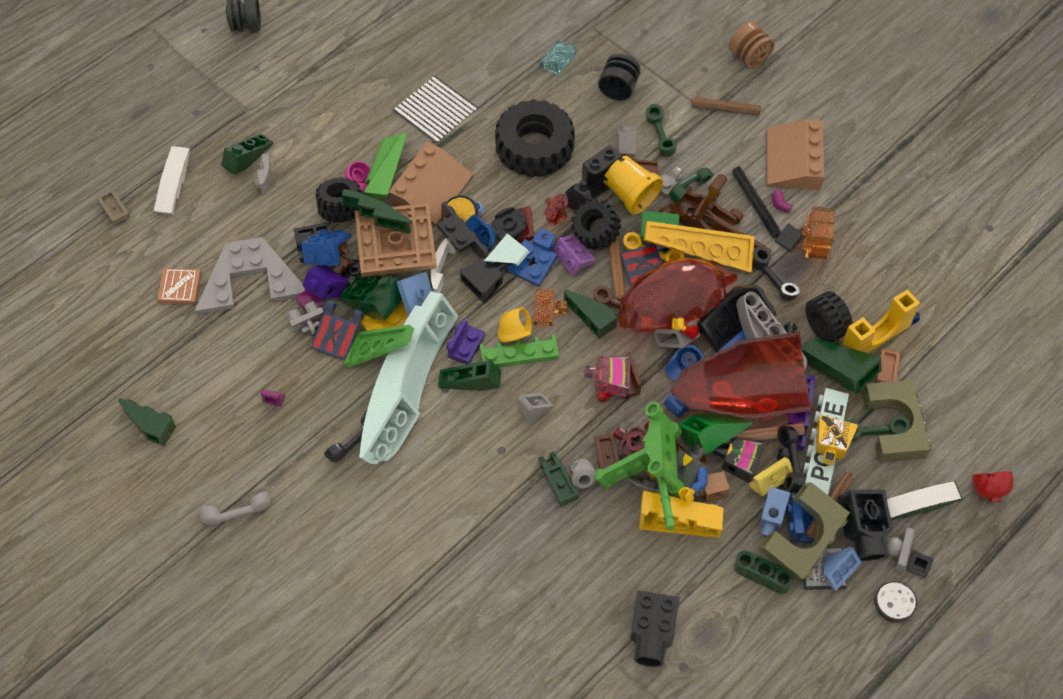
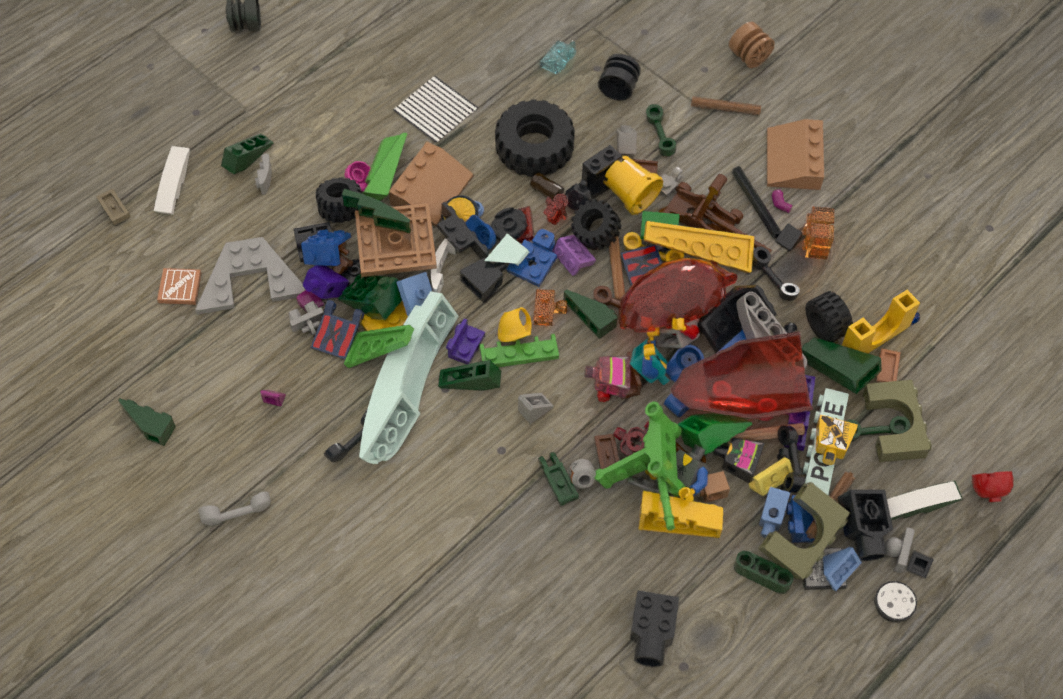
(546, 186): none -> dark brown piece
(649, 361): none -> torso
(700, 176): dark green piece -> none

